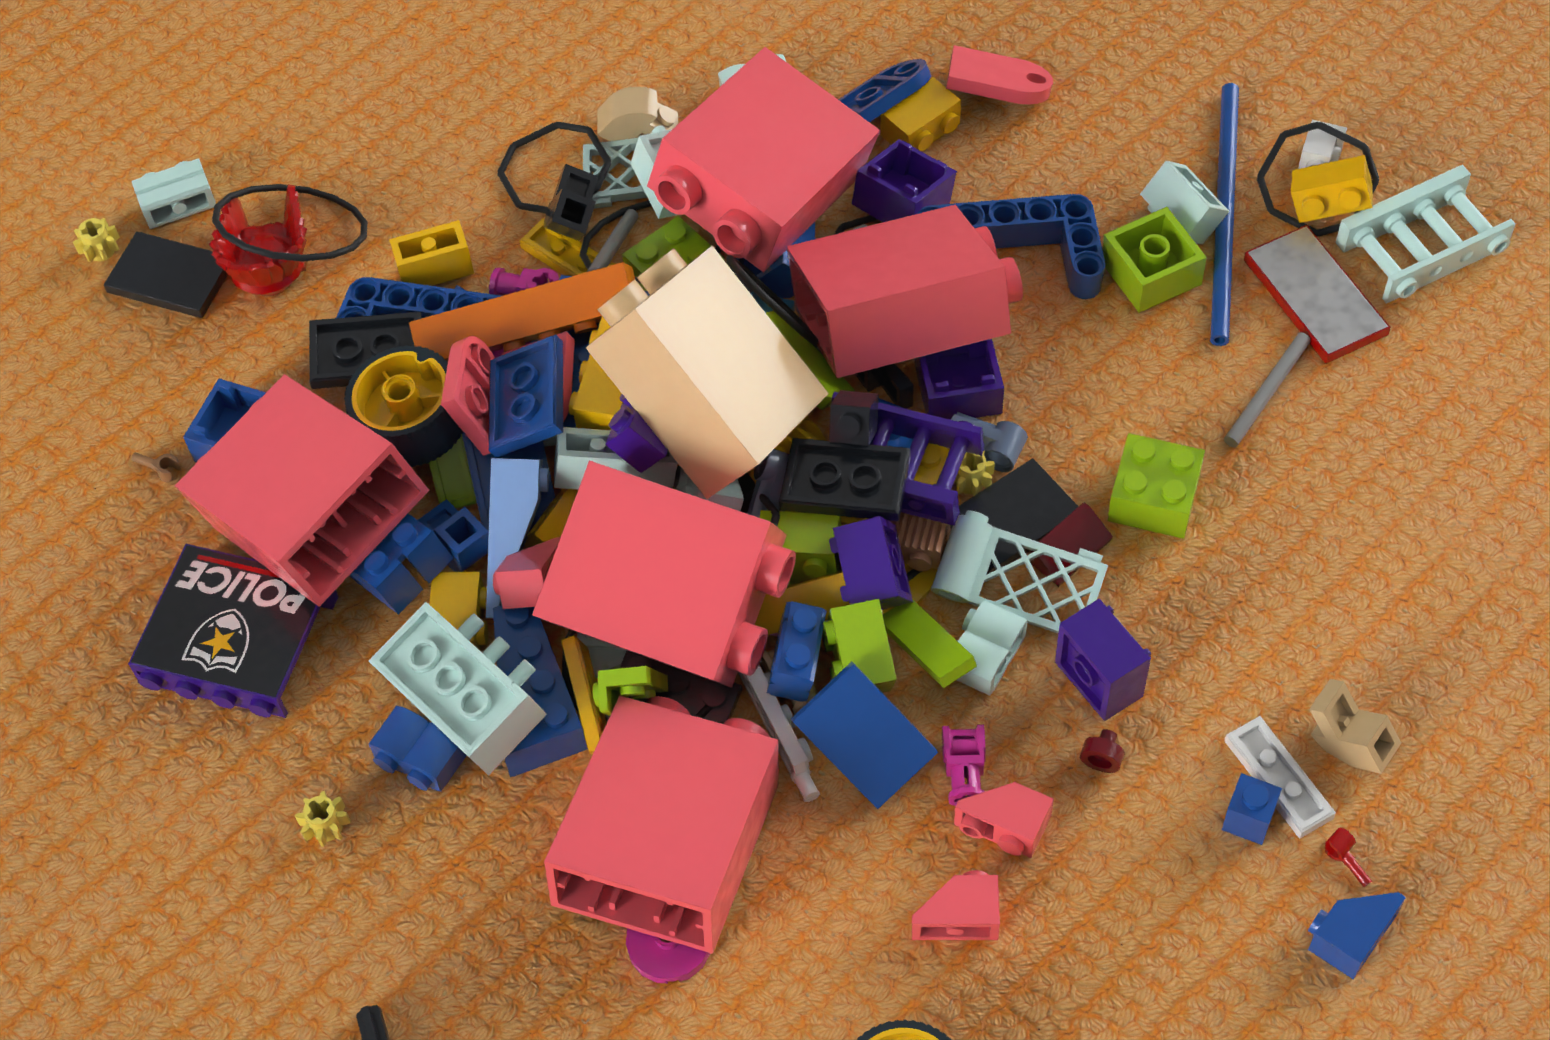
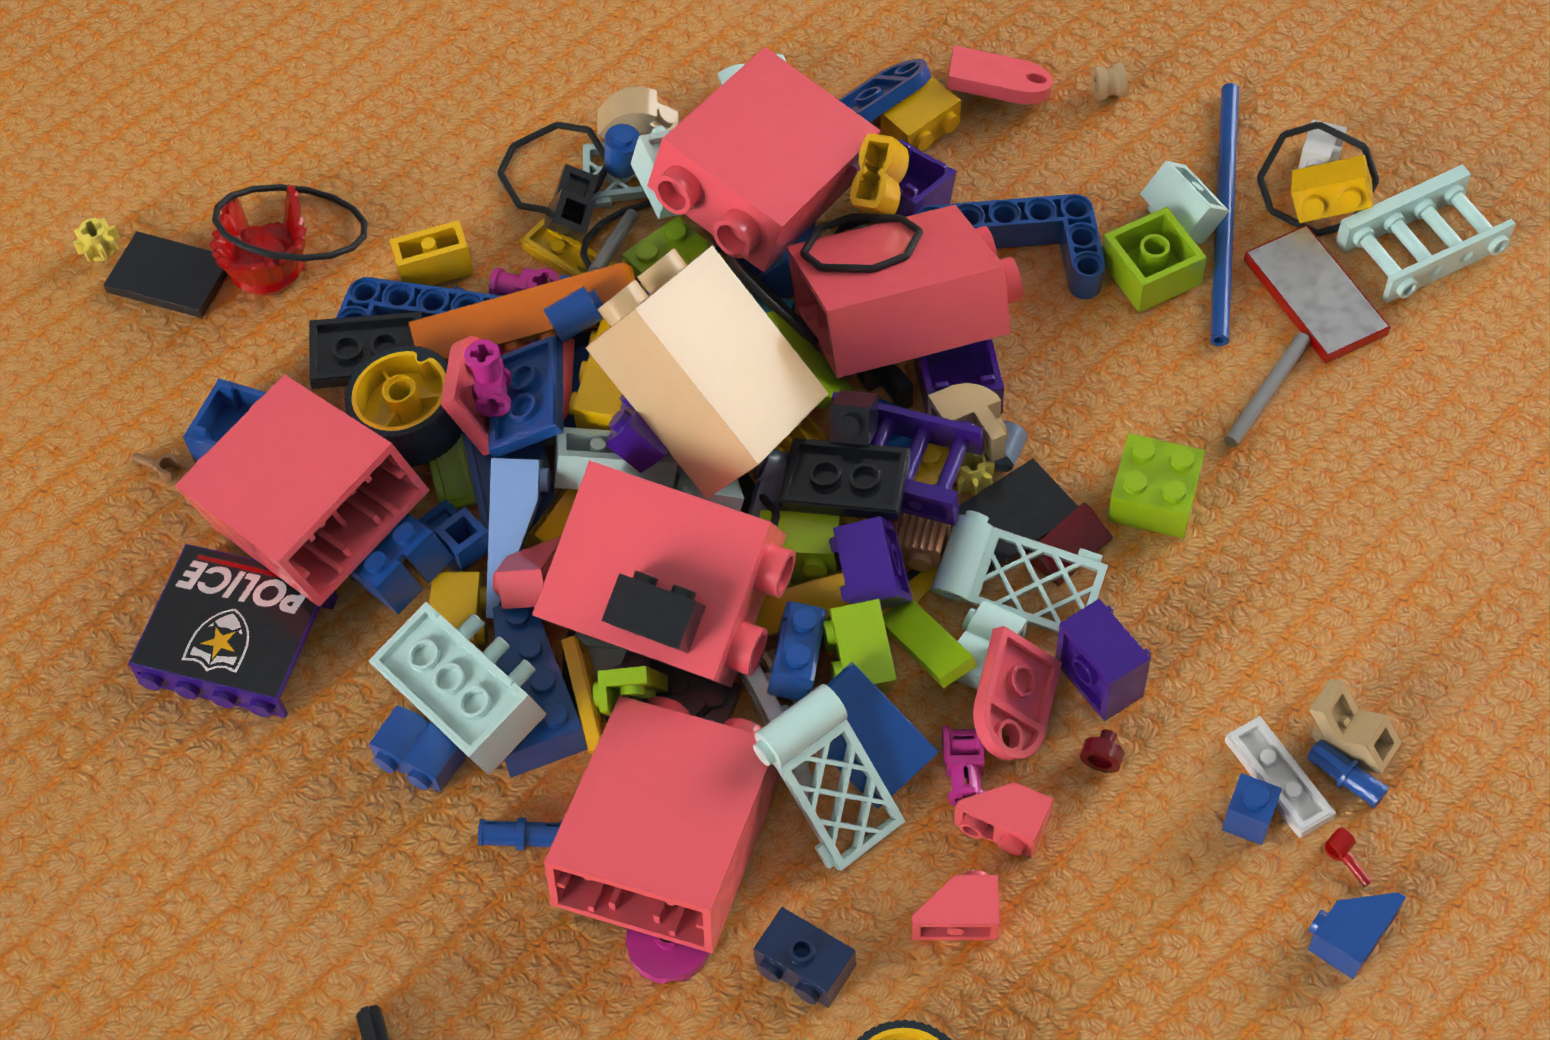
(173, 193): light aqua brick -> none
(333, 815): light yellow gear -> none
(489, 378): none -> dark pink connector
(517, 833): none -> blue pin
(574, 313): none -> blue brick
(619, 150): none -> blue brick
(653, 611): none -> black brick
(795, 738): none -> light aqua piece
(804, 958): none -> dark blue brick
(858, 267): none -> black piece
(882, 168): none -> yellow brick
(977, 406): none -> tan brick
(1014, 695): none -> coral tile
(1109, 81): none -> tan wheel
(1347, 773): none -> blue axle

